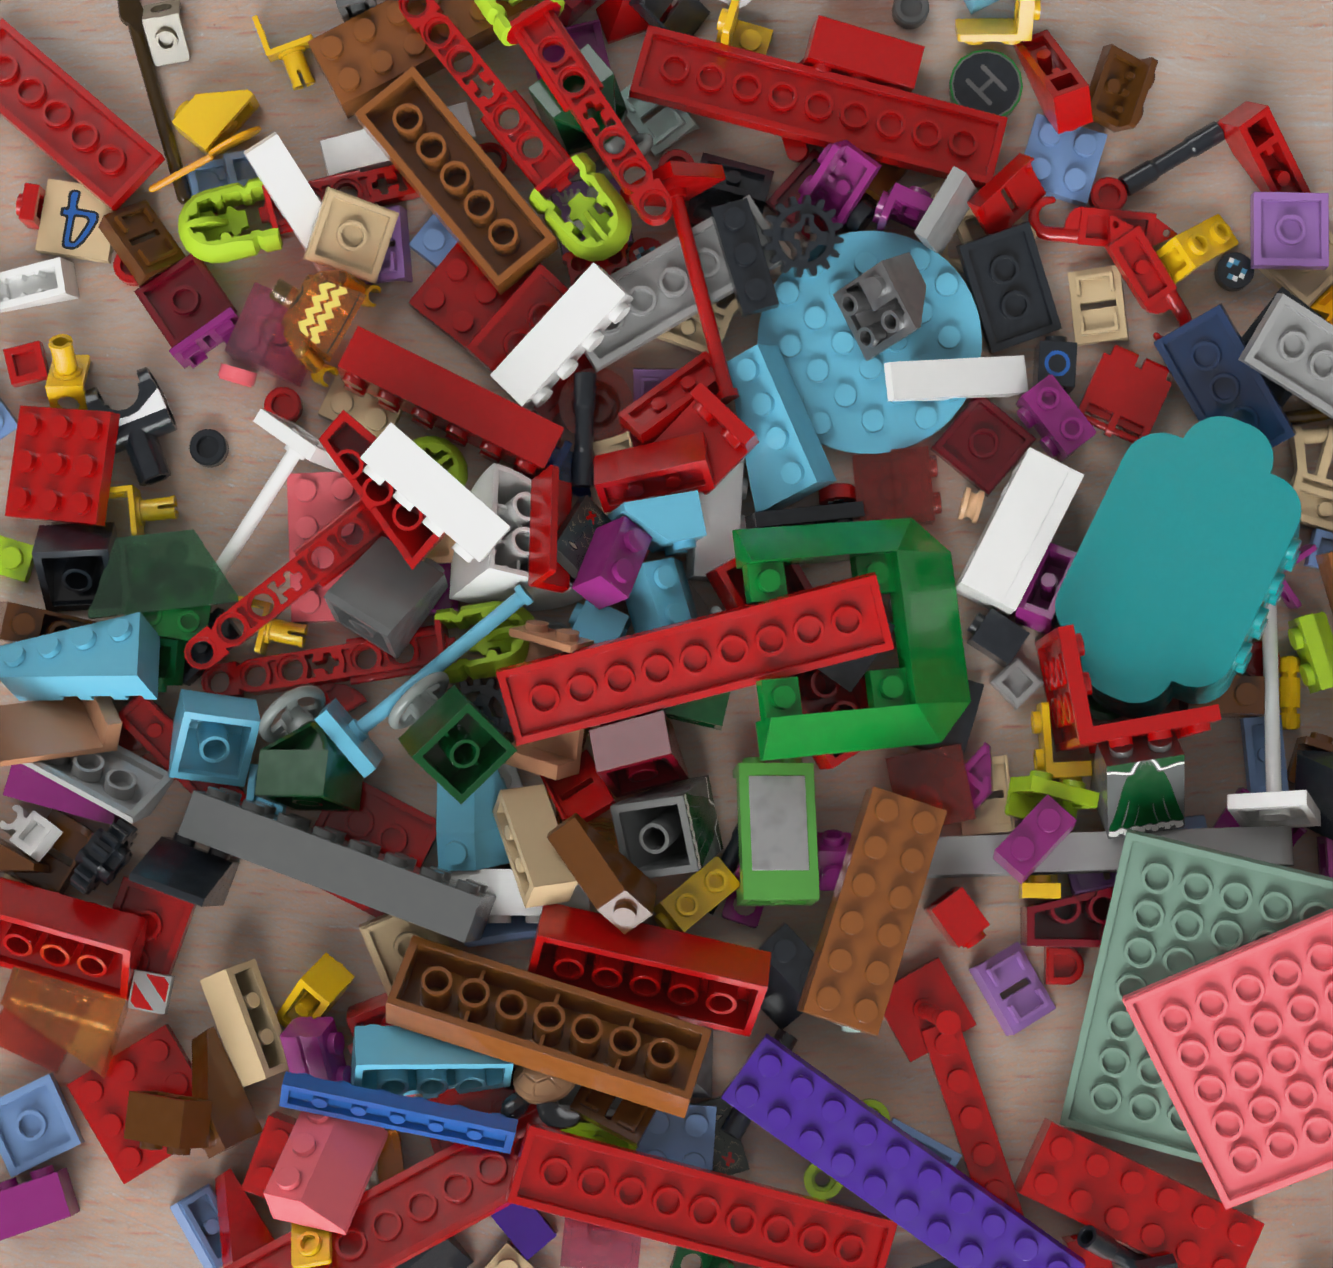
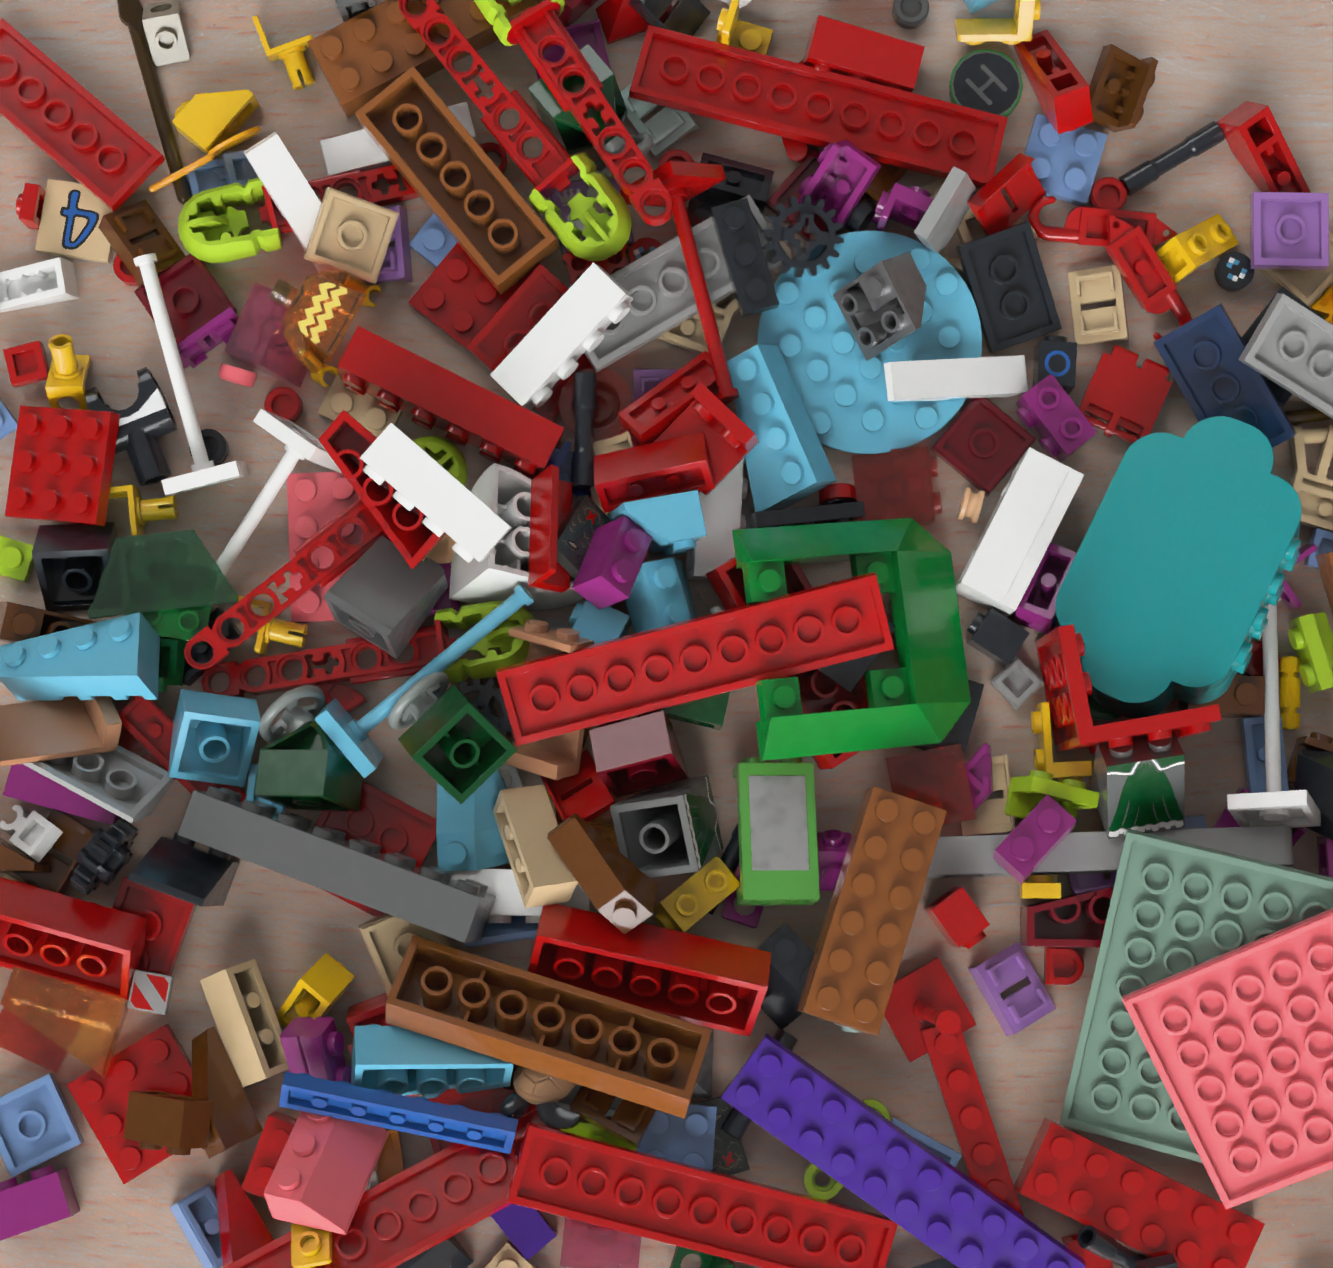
(203, 471): none -> white tile

